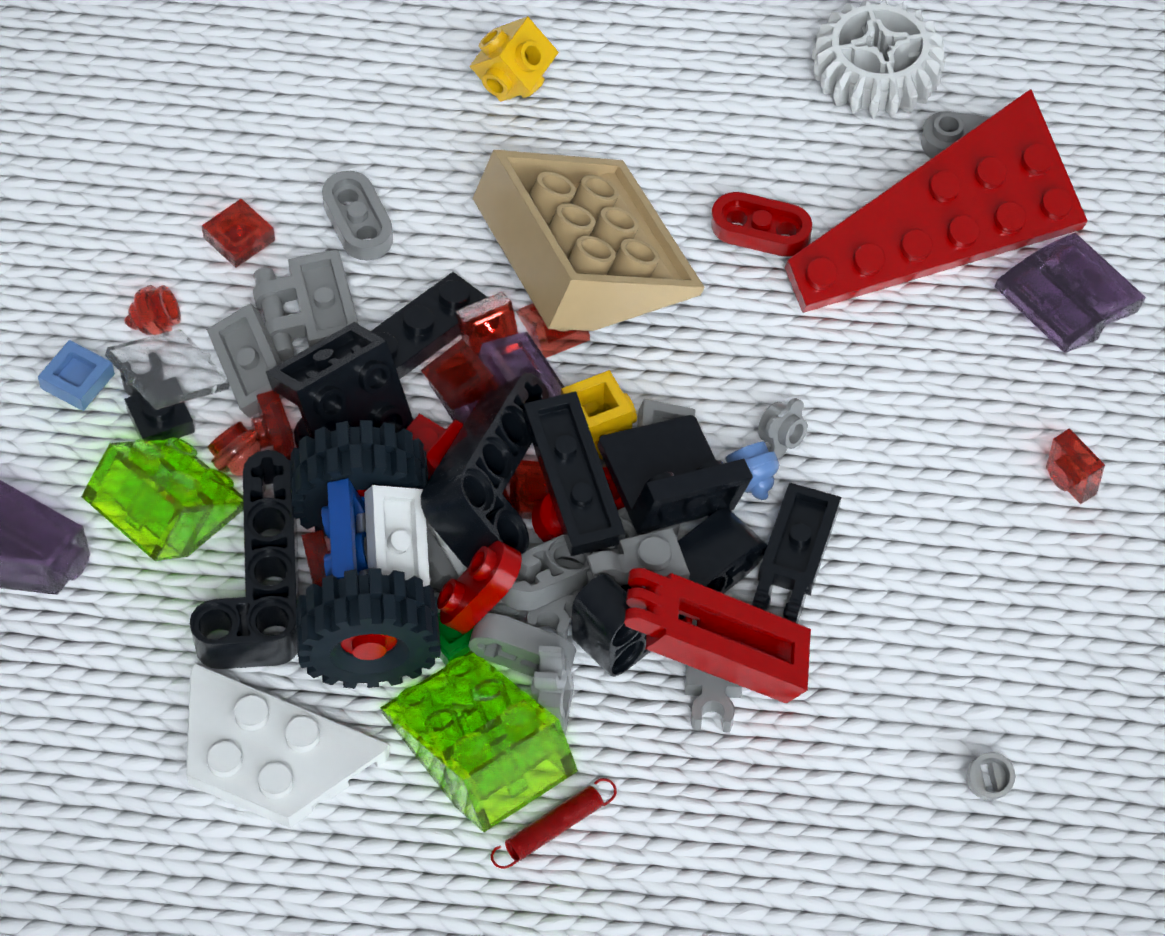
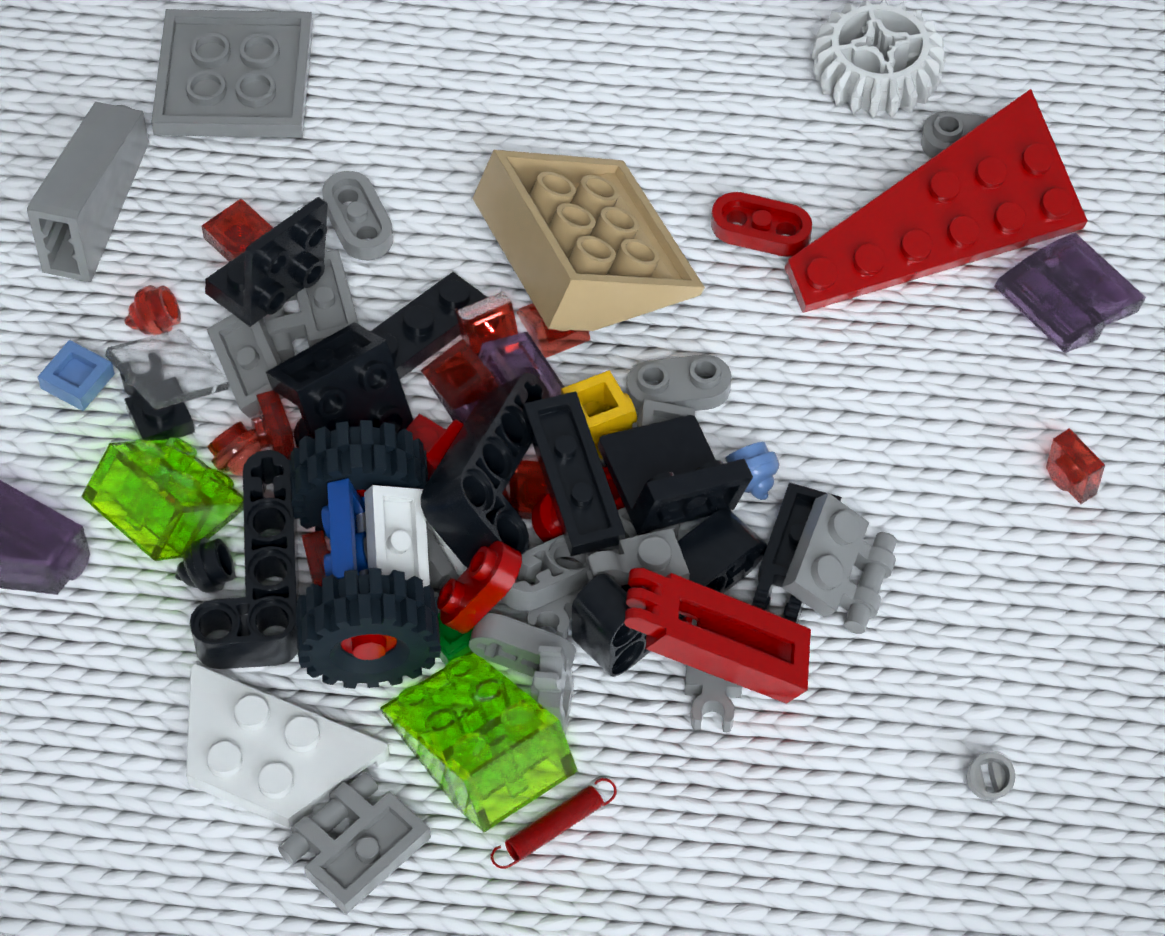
(87, 190): none -> light grey slope
(206, 565): none -> black plate
(233, 73): none -> light grey plate
(273, 266): none -> black bracket
(365, 851): none -> light grey plate
(513, 59): yellow brick -> none
(681, 382): none -> light grey plate
(783, 426): light grey plate -> none
(825, 560): none -> light grey plate

